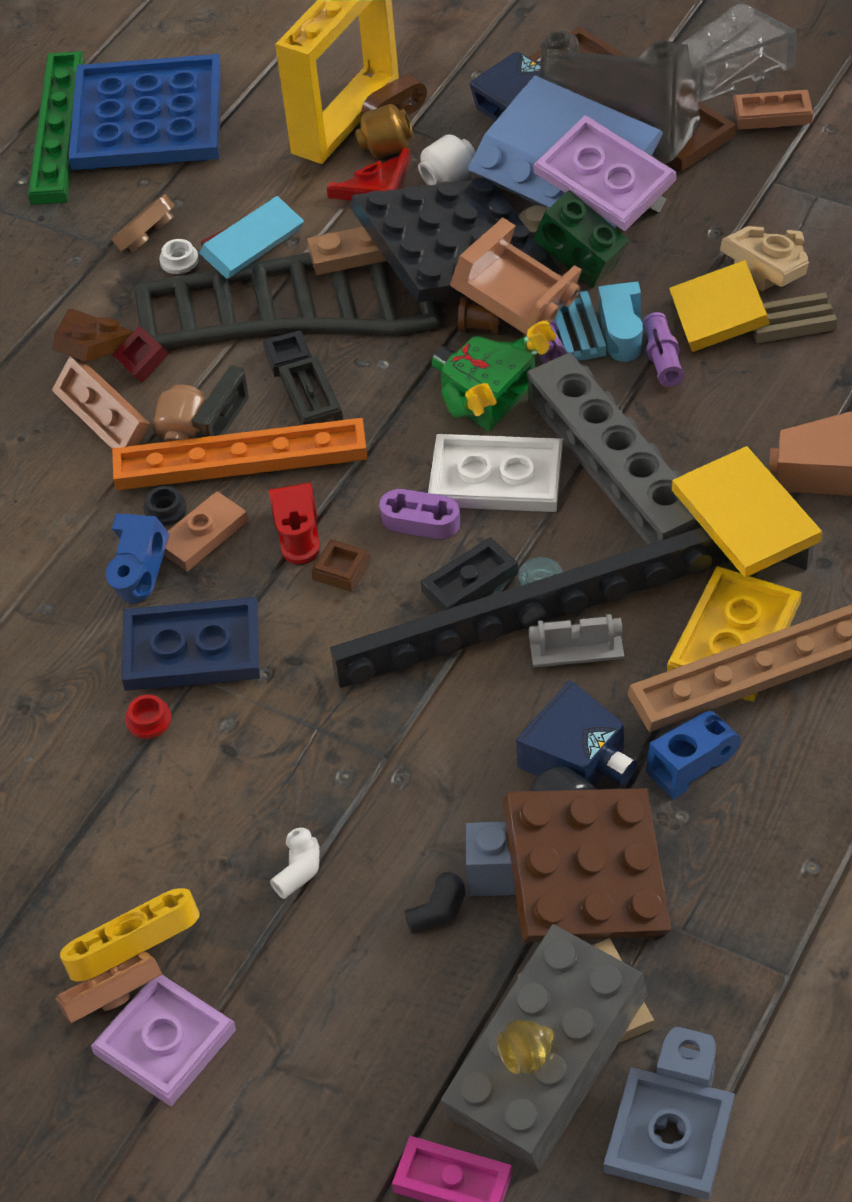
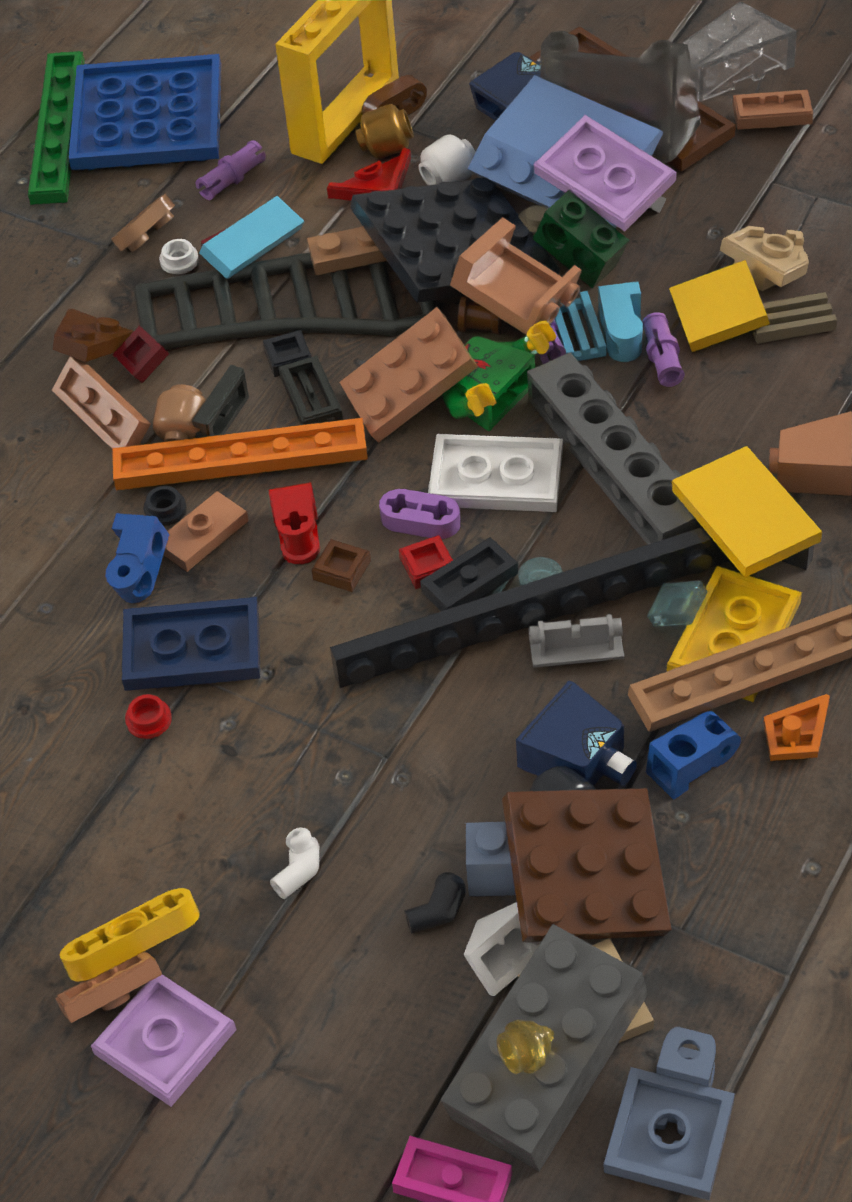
(230, 170): none -> medium lavender pin
(408, 374): none -> nougat plate
(424, 558): none -> red tile
(498, 950): none -> white slope
(677, 603): none -> clear light blue tile
(796, 730): none -> orange piece

